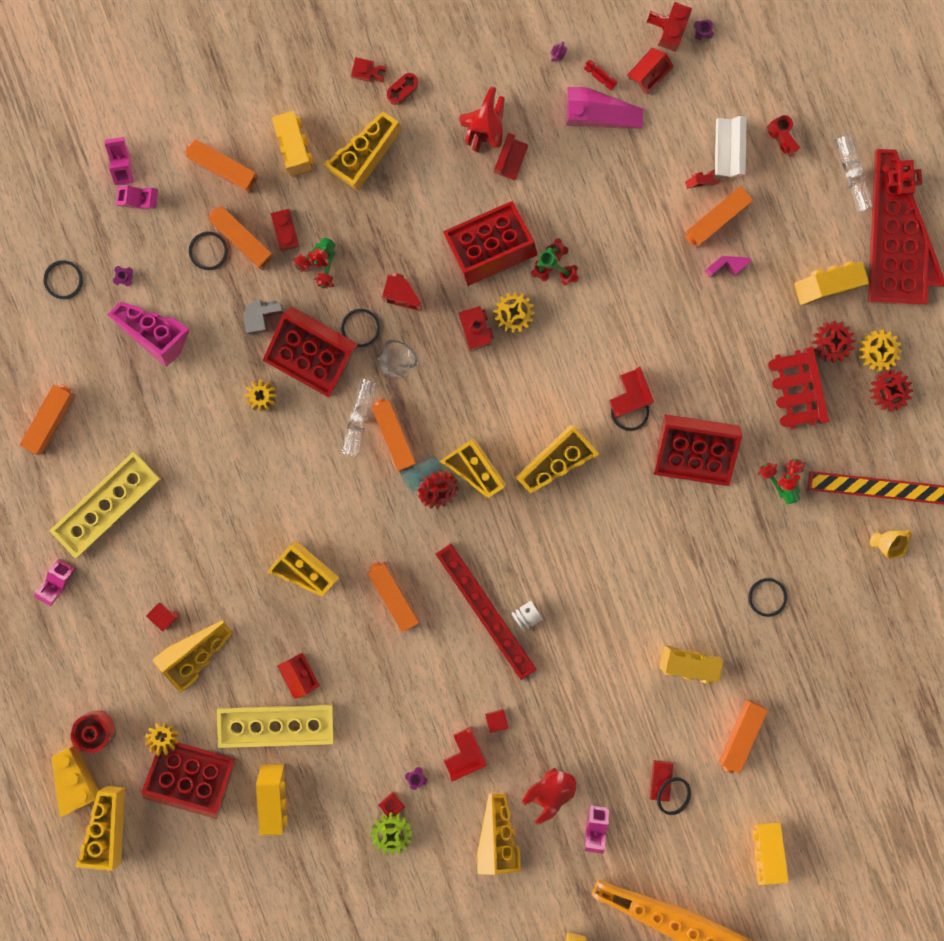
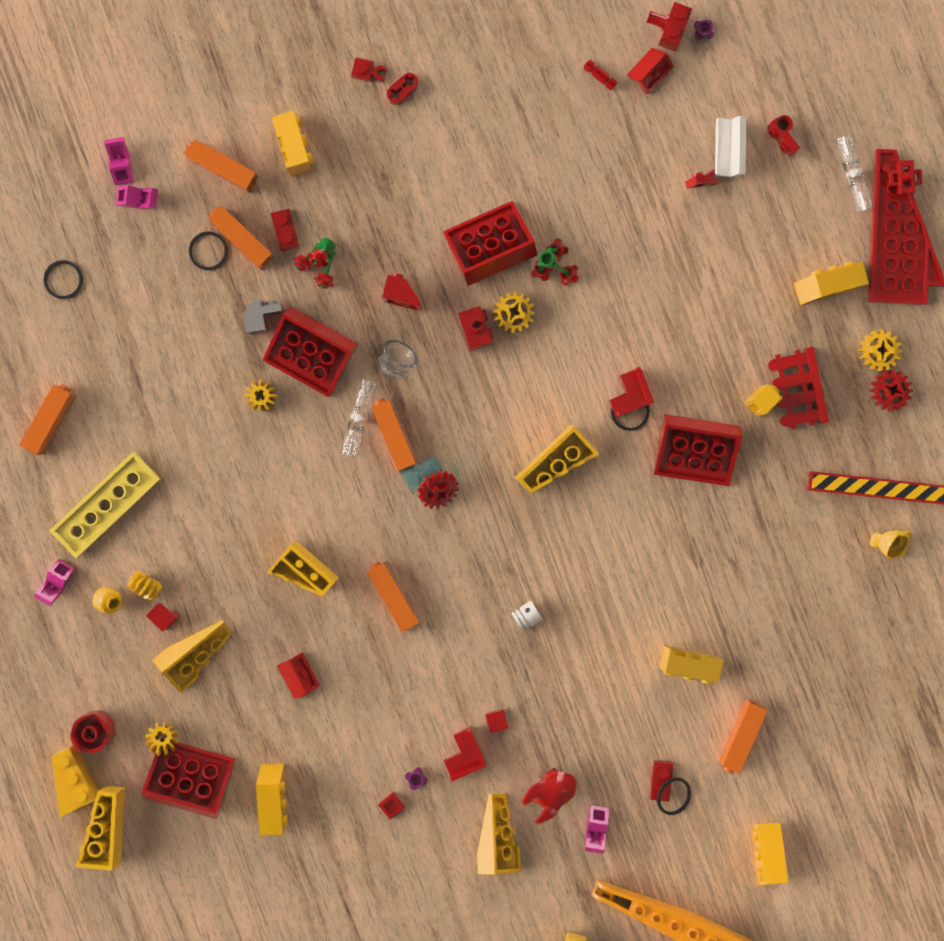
(107, 600): none -> yellow head
(119, 271): magenta plate -> none
(144, 585): none -> yellow gear
(156, 334): dark pink wedge -> none
(267, 737): light yellow plate -> none
(364, 152): yellow wedge -> none
(369, 312): black piece -> none
(391, 842): lime gear -> none
(475, 467): yellow wedge -> none
(485, 122): red piece -> none
(486, 611): red tile -> none
(510, 157): red panel -> none
(558, 51): magenta plate -> none
(597, 109): dark pink wedge -> none
(718, 217): orange brick -> none
(733, 264): dark pink slope -> none
(750, 597): black piece -> none
(763, 399): none -> yellow brick
(789, 482): red plant -> none
(833, 349): red gear -> none

